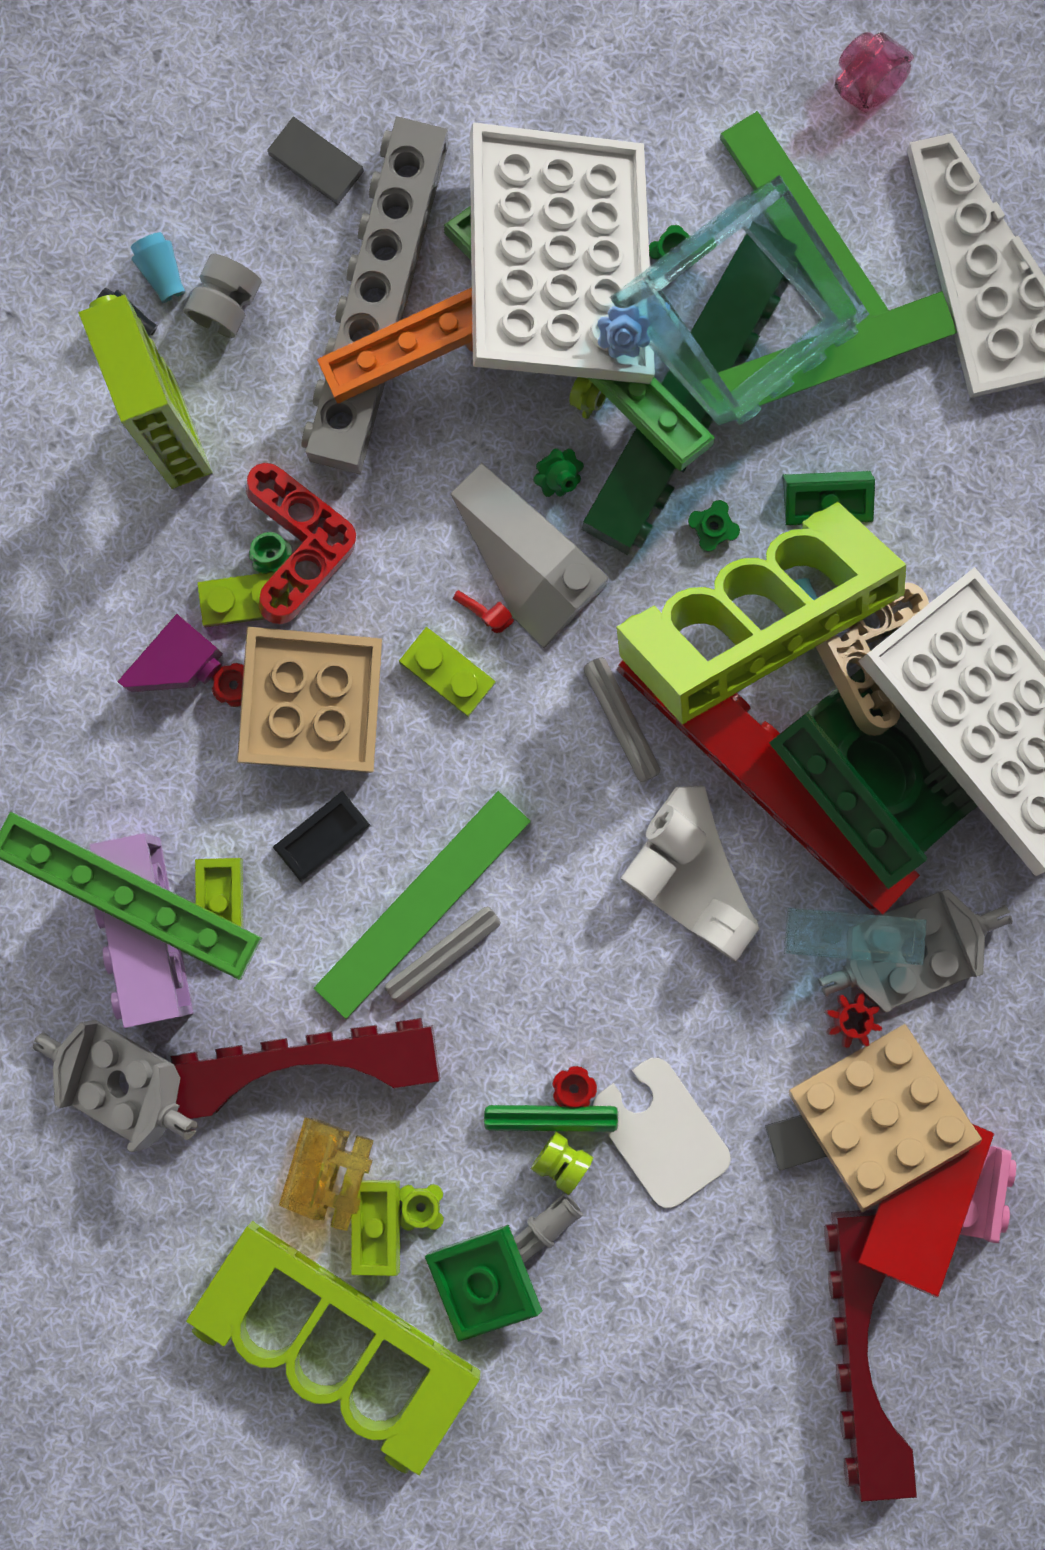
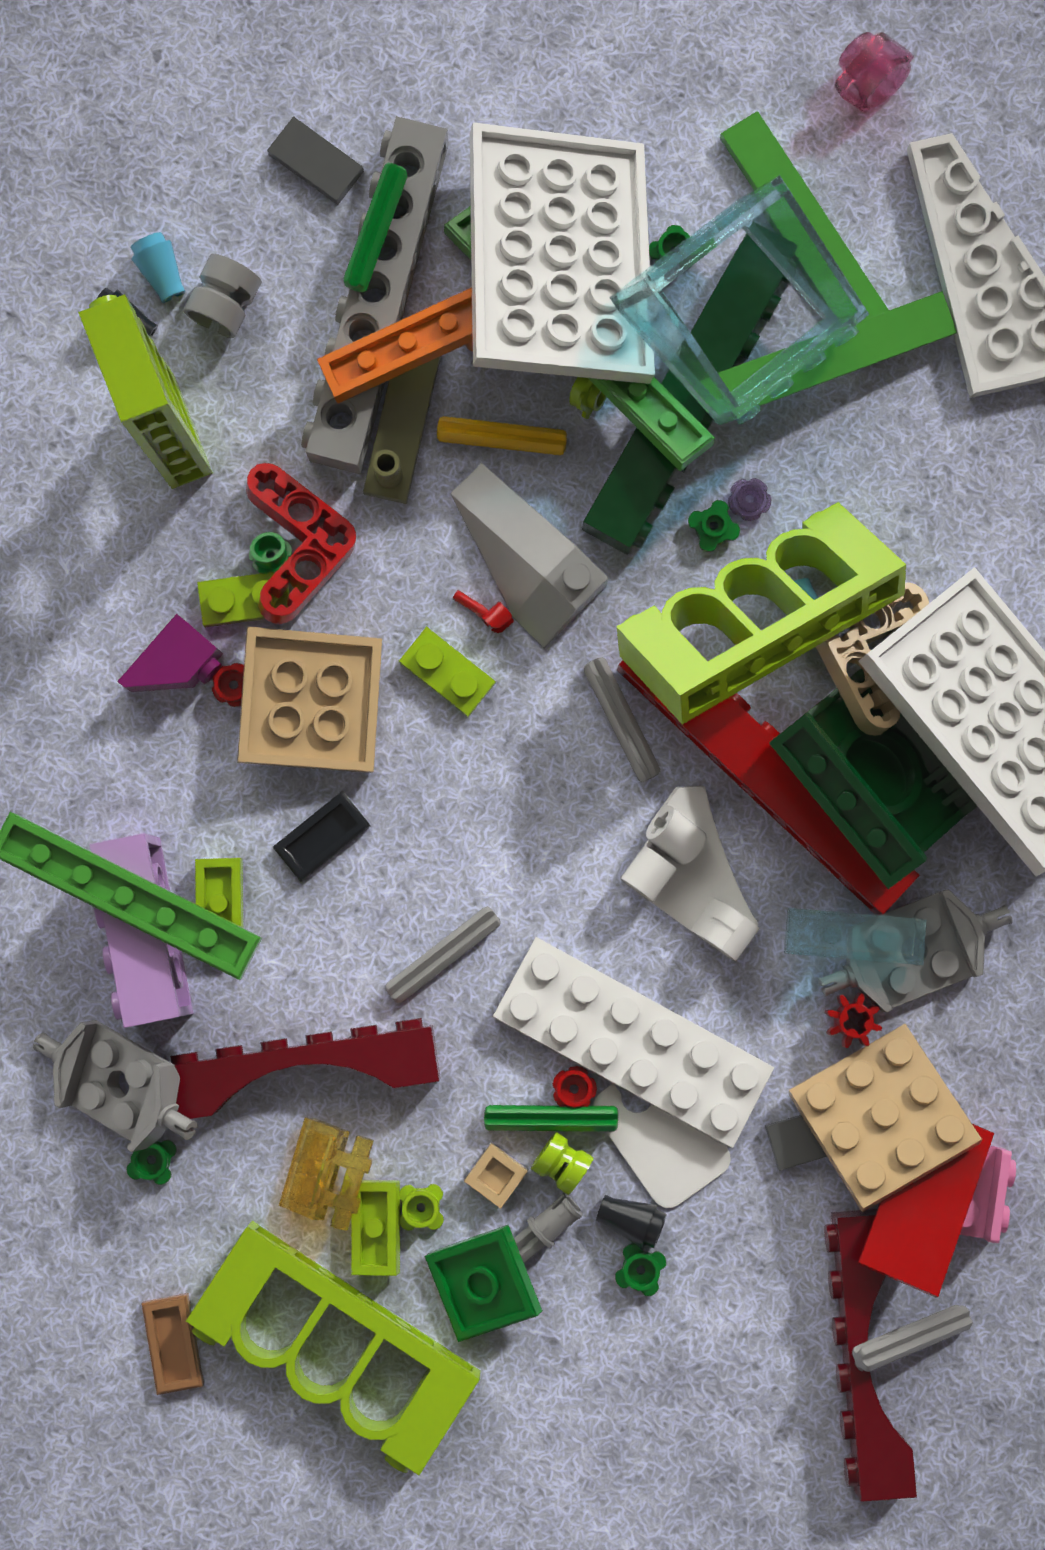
(159, 1170): none -> green plate
(172, 1344): none -> medium nougat tile
(375, 227): none -> green axle
(400, 433): none -> olive piece
(422, 905): bright green tile -> none
(496, 1175): none -> tan plate
(501, 435): none -> yellow axle
(558, 472): green plant -> none
(623, 331): light blue plant -> none
(633, 1042): none -> white plate
(633, 1220): none -> black cone
(643, 1282): none -> green plate
(738, 504): none -> clear purple plate
(817, 491): green slope -> none
(912, 1338): none -> light grey axle

